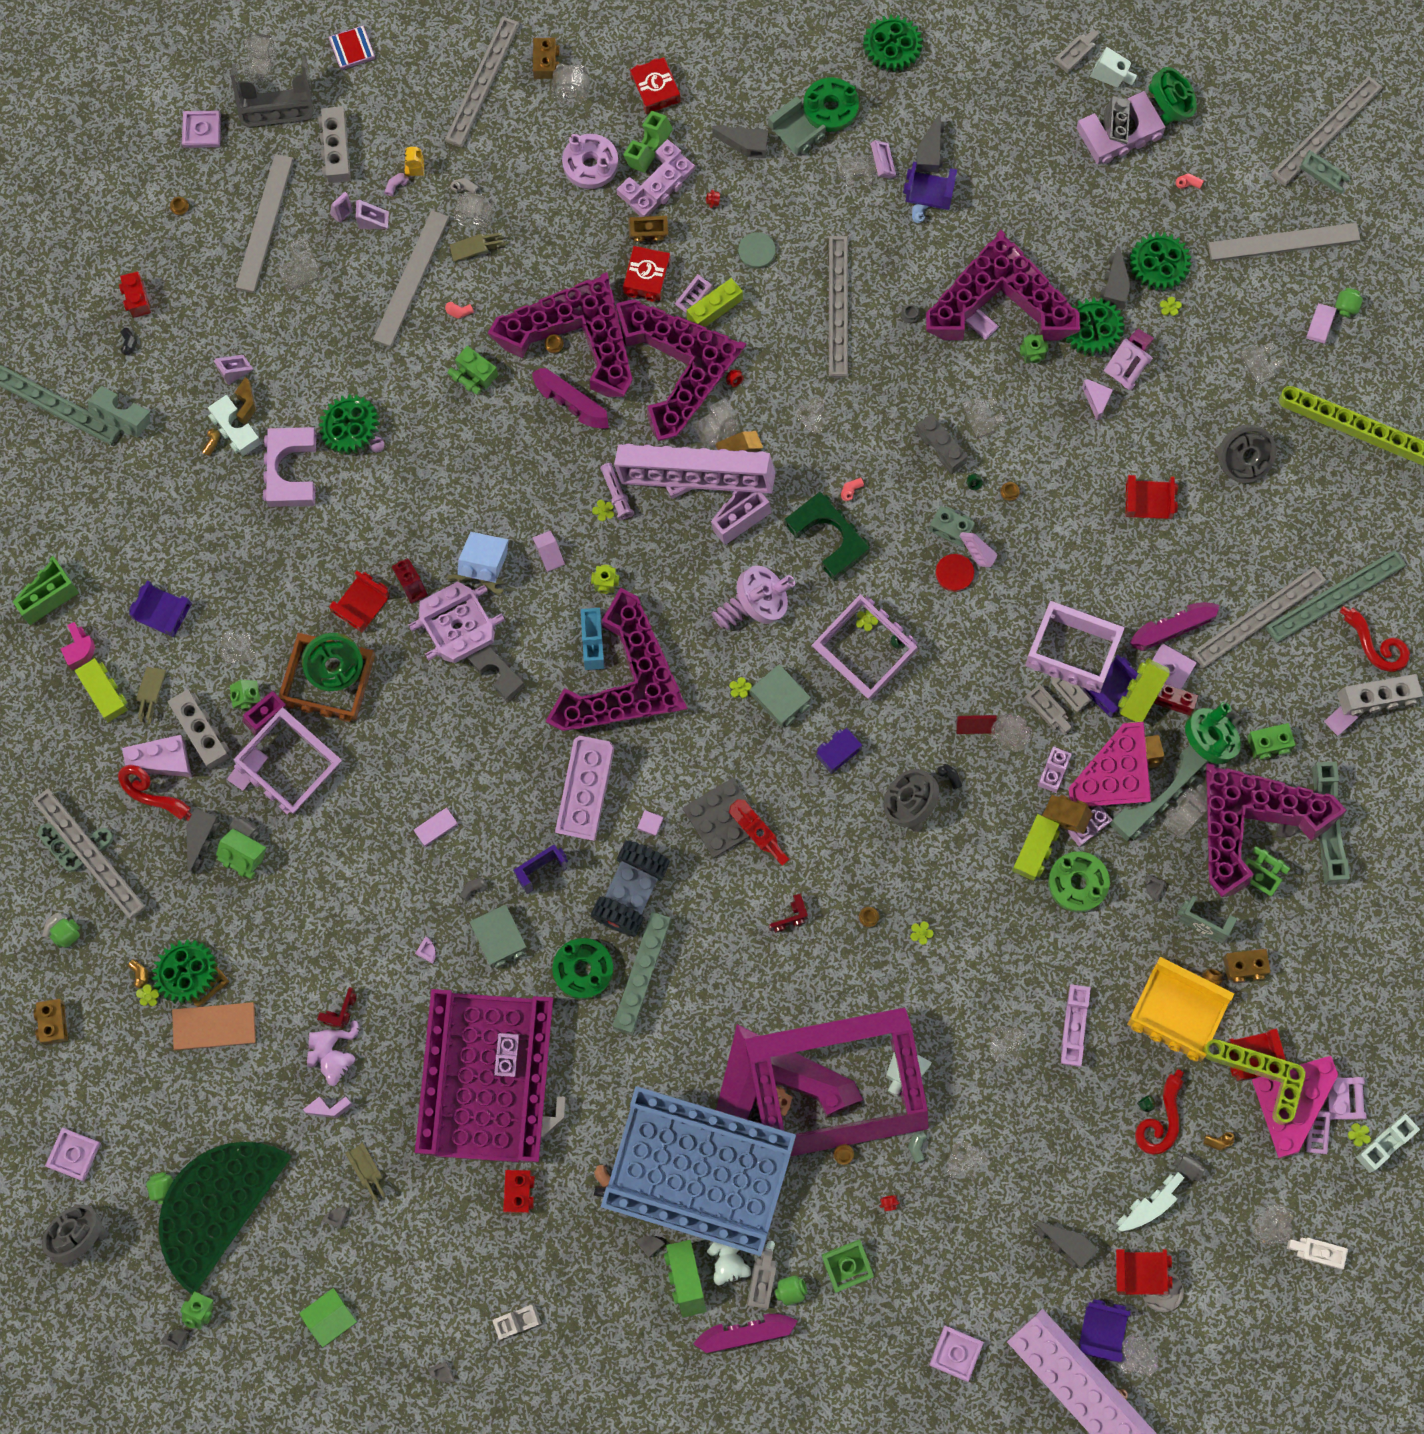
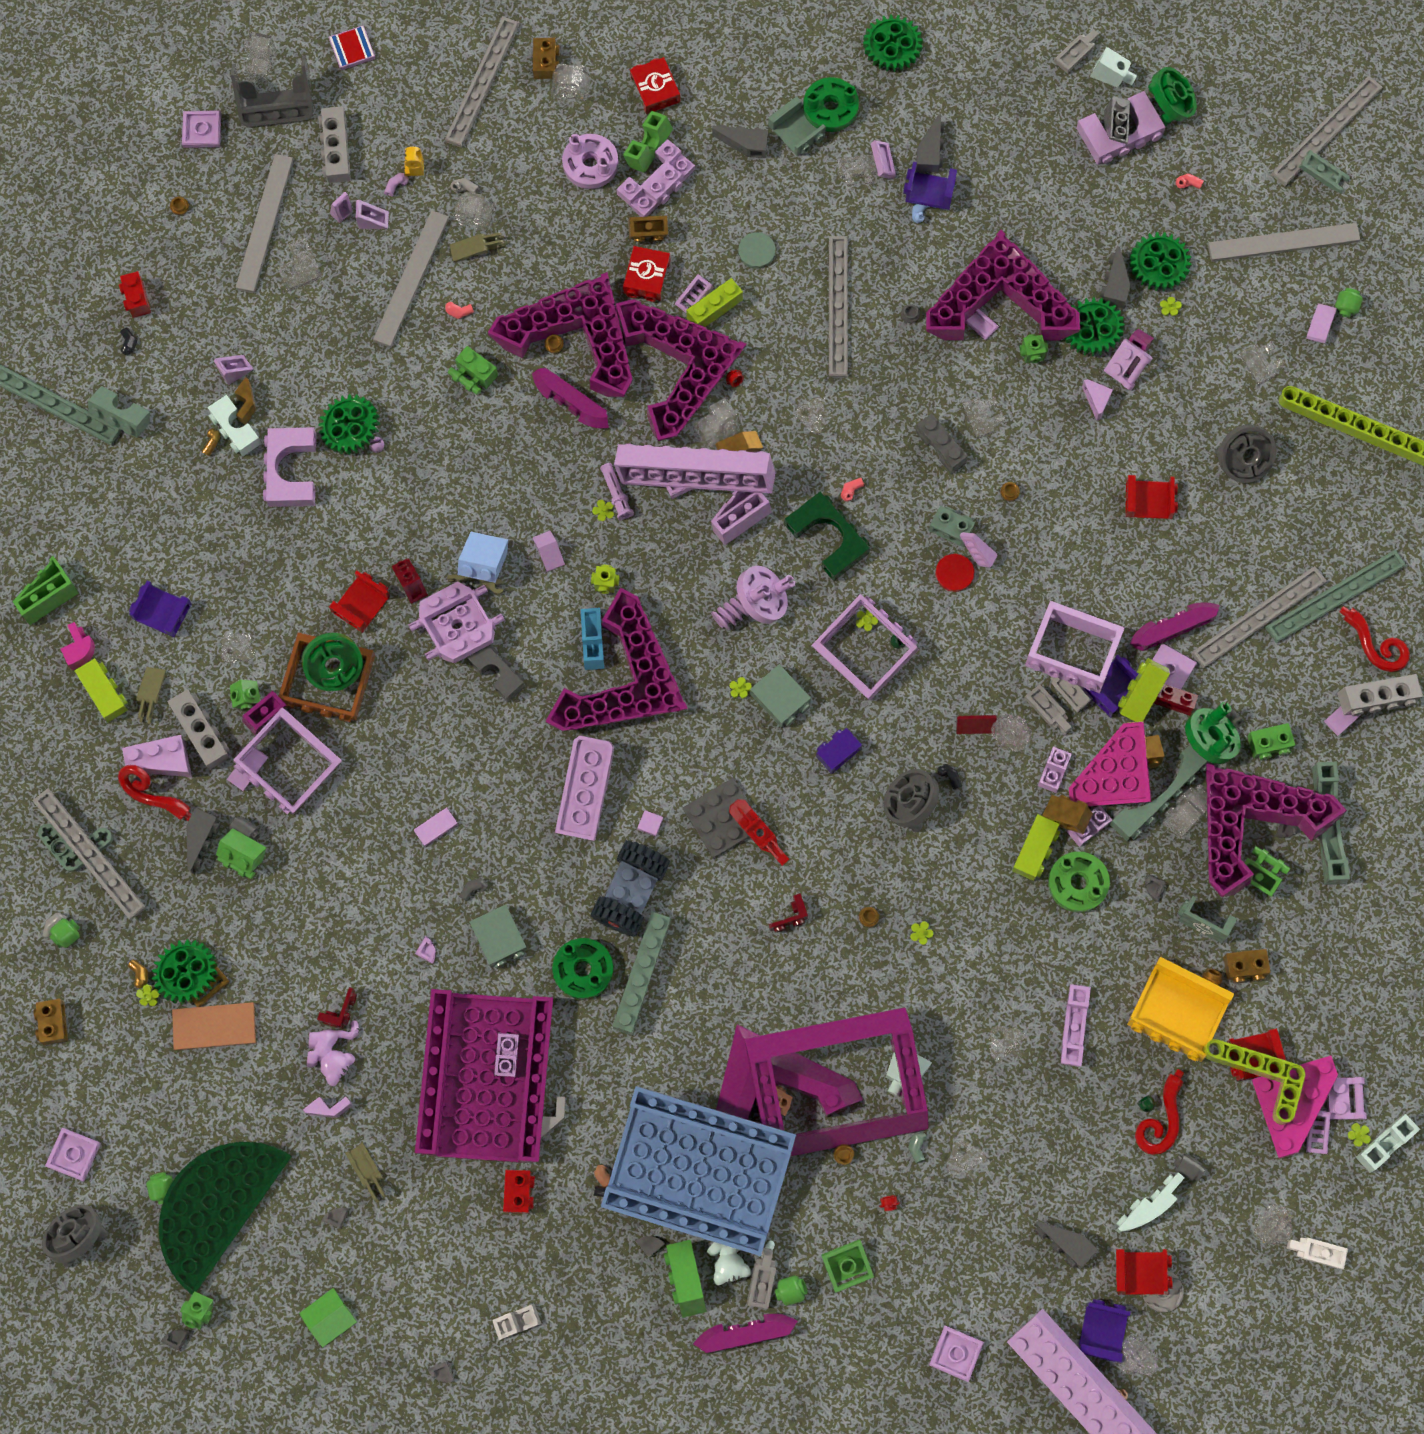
(536, 862): dark purple panel -> none
(713, 199): red plate -> none
(979, 482): dark green hinge -> none
(1221, 1142): pearl gold arm -> none

